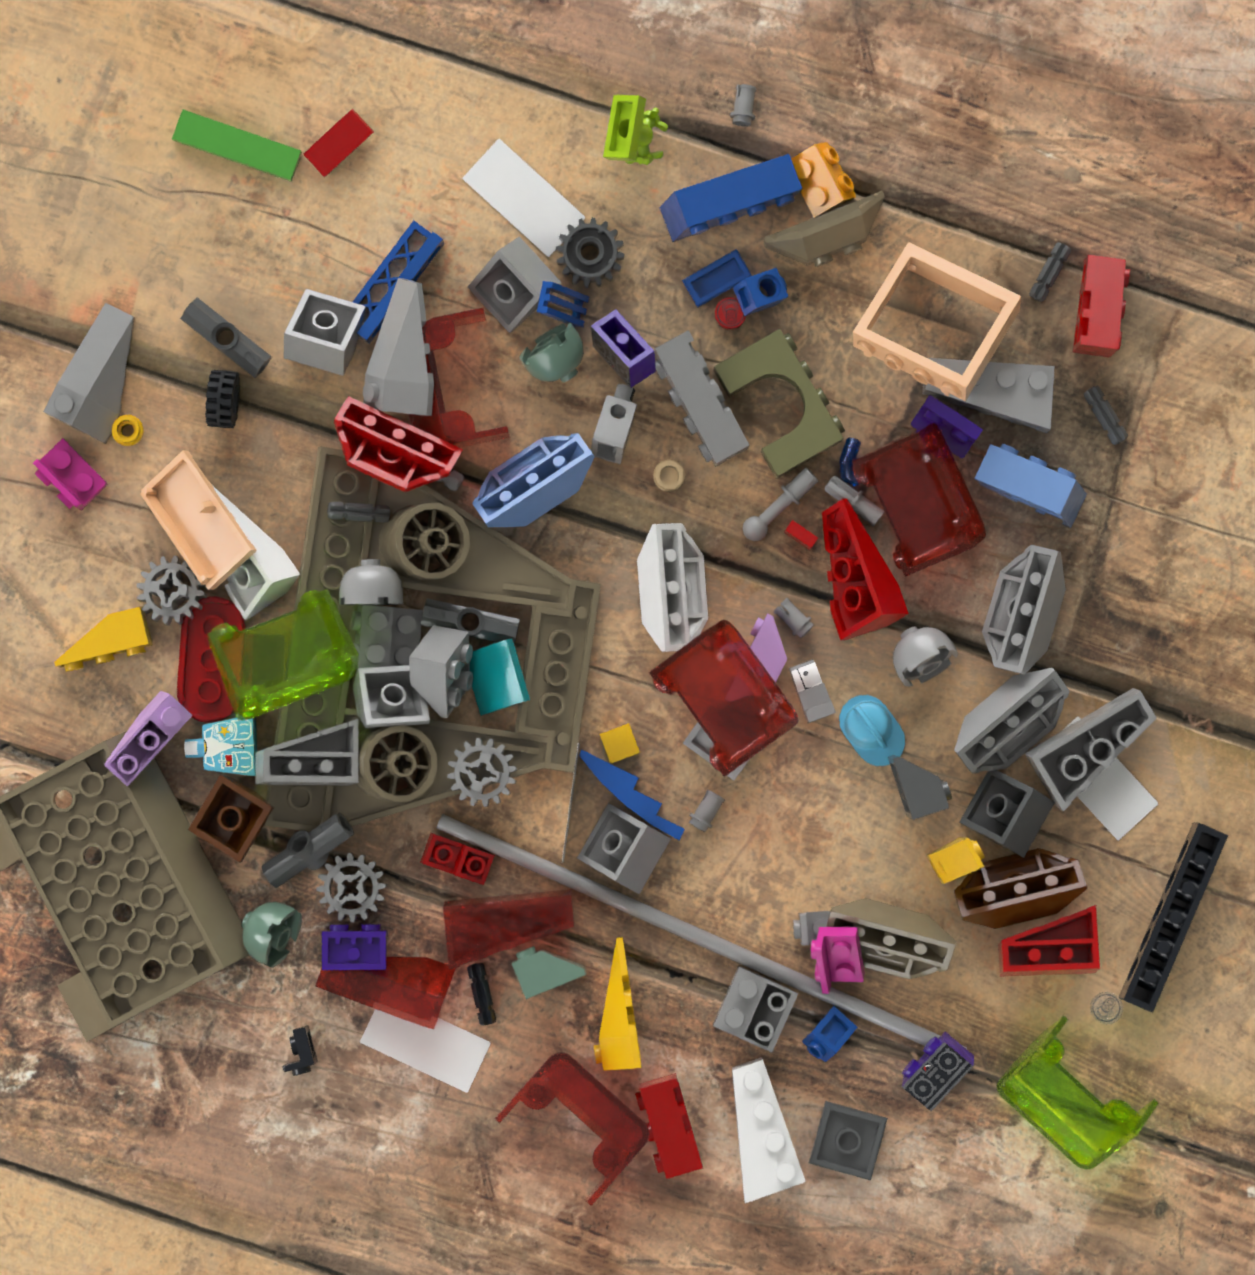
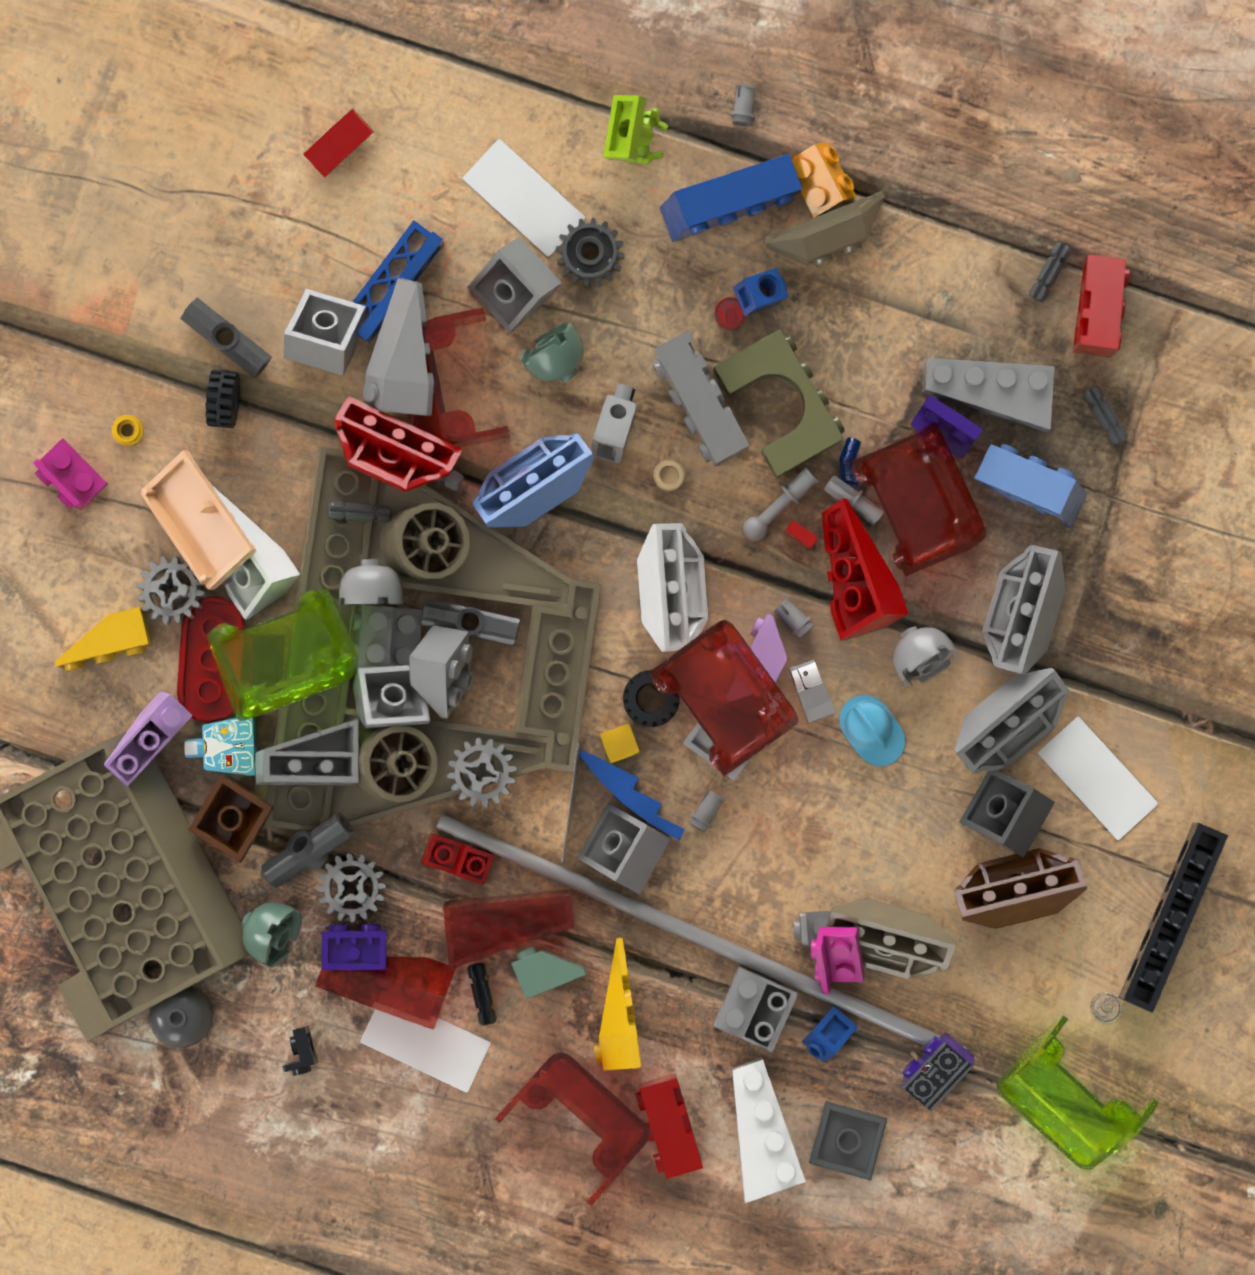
(94, 380): light grey wedge -> none
(182, 1018): none -> dark grey cylinder
(237, 145): bright green tile -> none
(497, 677): teal slope -> none
(576, 307): blue tile -> none
(623, 348): dark purple brick -> none
(643, 717): none -> black tyre
(716, 278): blue tile -> none
(919, 789): dark grey slope -> none
(956, 859): yellow slope -> none
(957, 280): light nougat window -> none
(1053, 948): red wedge -> none
(1086, 748): light grey wedge -> none

